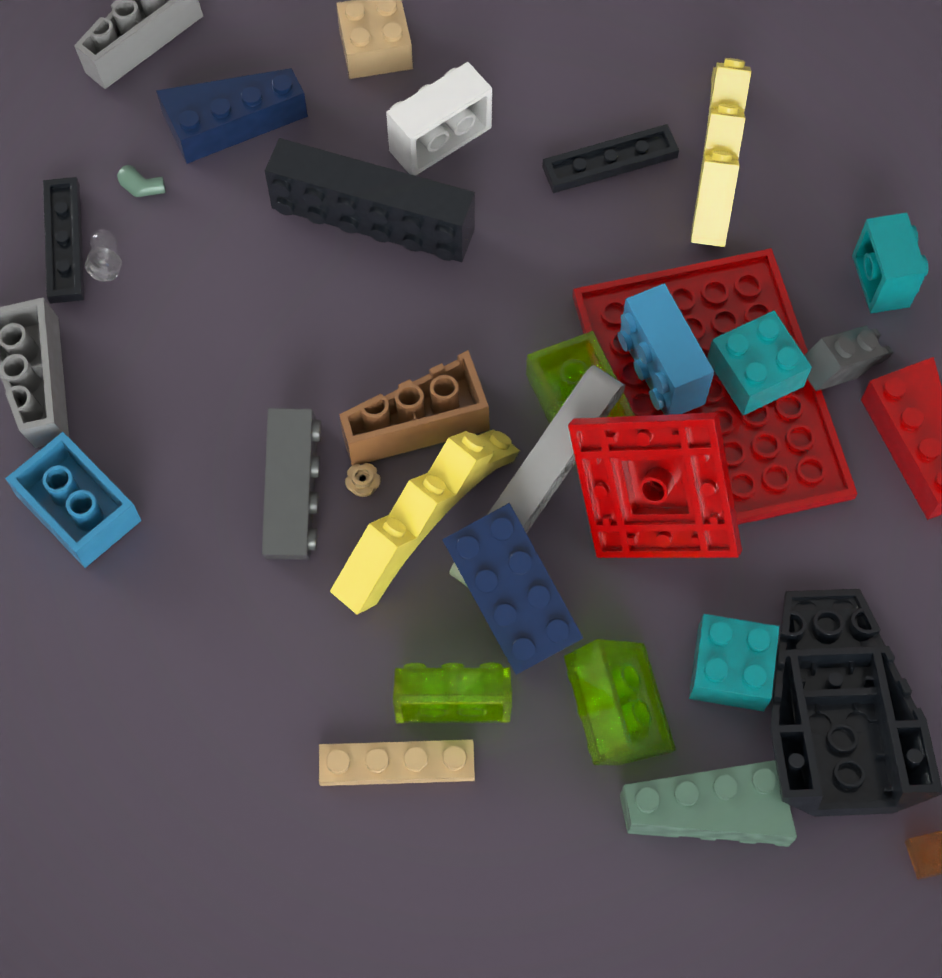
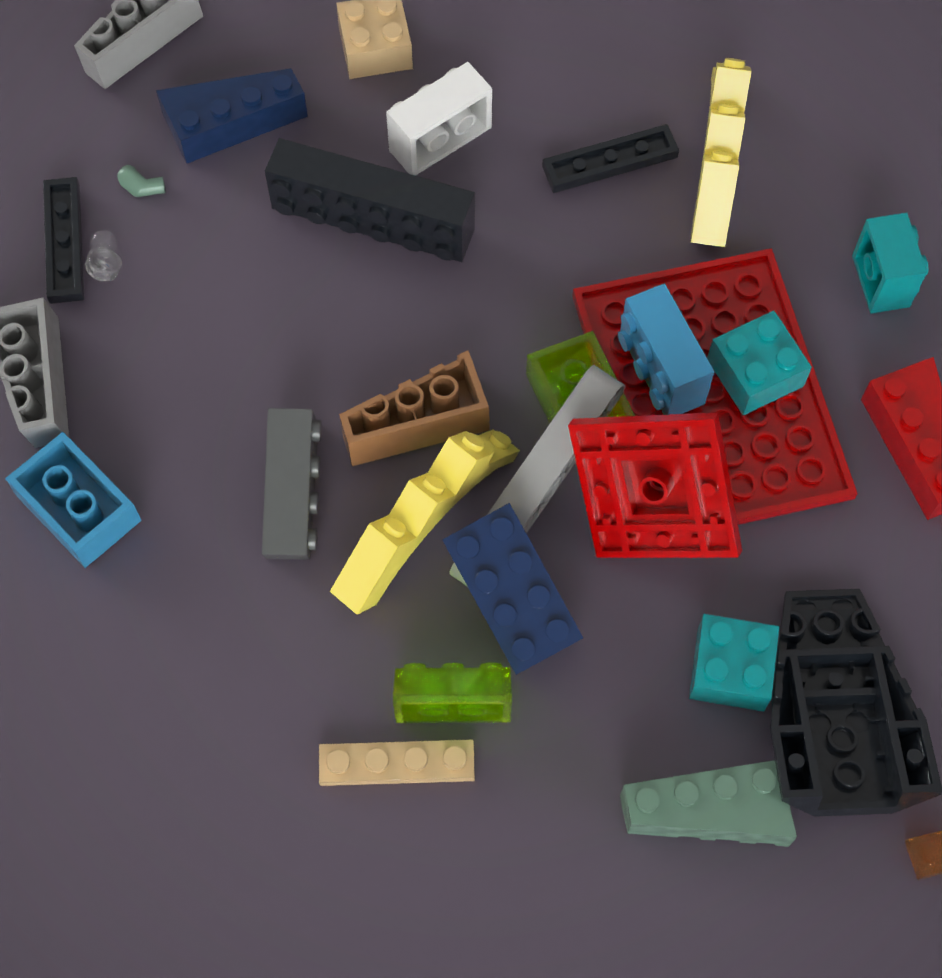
(366, 487): tan plate -> none
(618, 702): clear neon green slope -> none
(845, 356): dark grey hinge -> none

